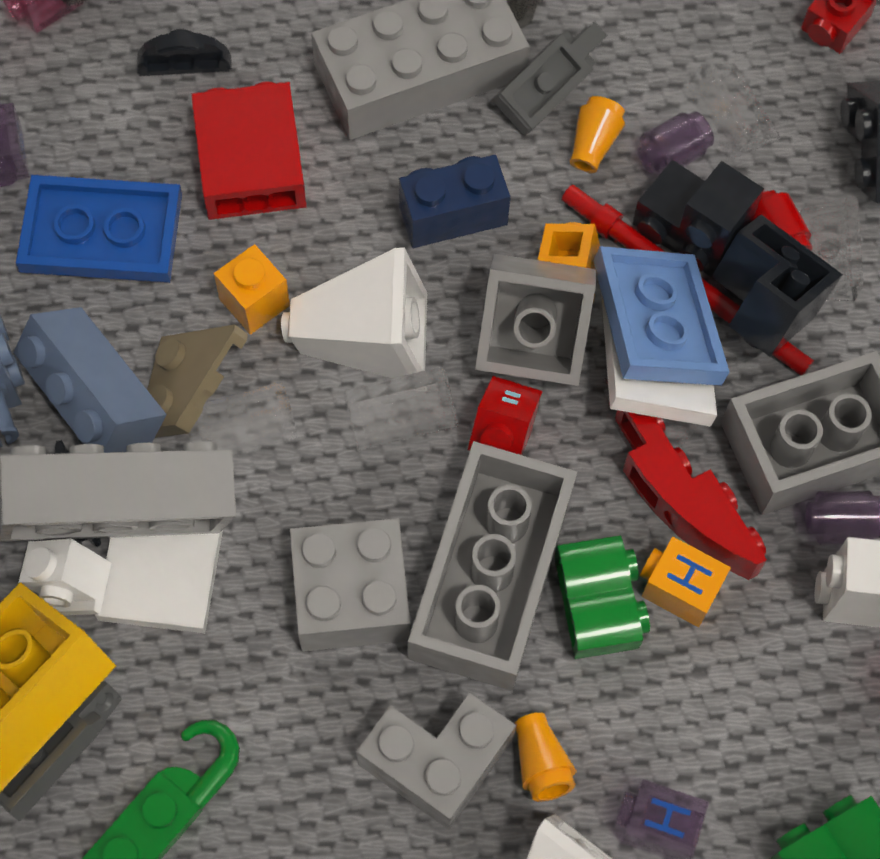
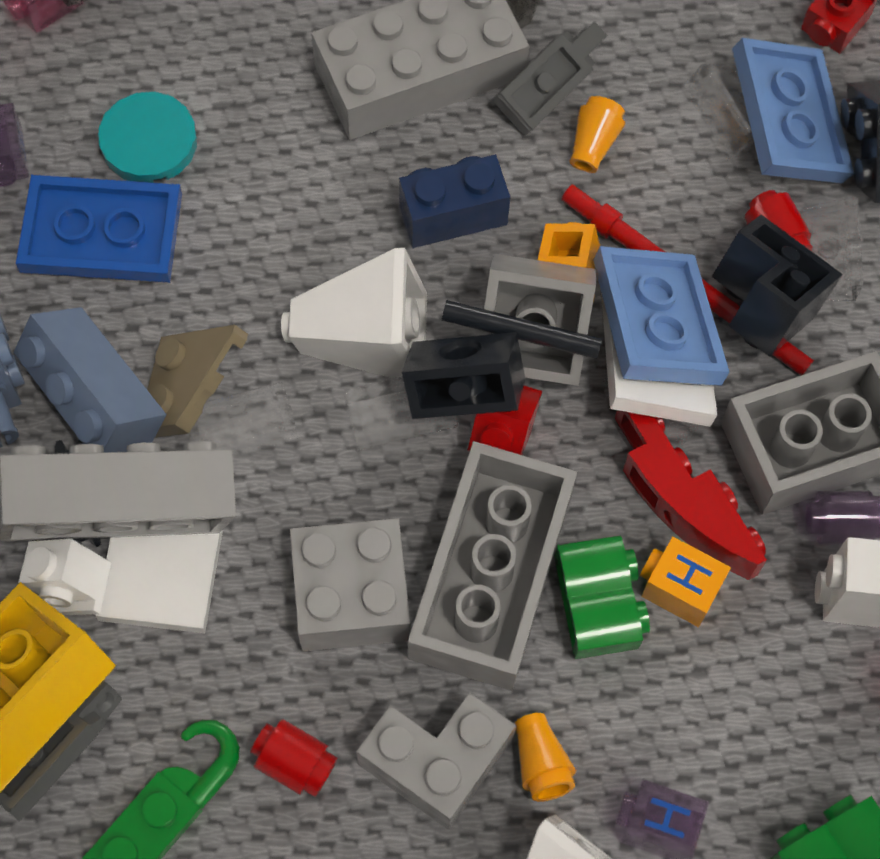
(147, 137): none -> teal tile
(182, 54): black plate -> none
(248, 150): red brick -> none
(252, 289): light orange brick -> none
(293, 758): none -> red brick
(464, 375): none -> black brick
(526, 329): none -> black bar
(677, 139): clear purple brick -> none
(697, 213): black brick -> none
(792, 111): none -> medium blue plate

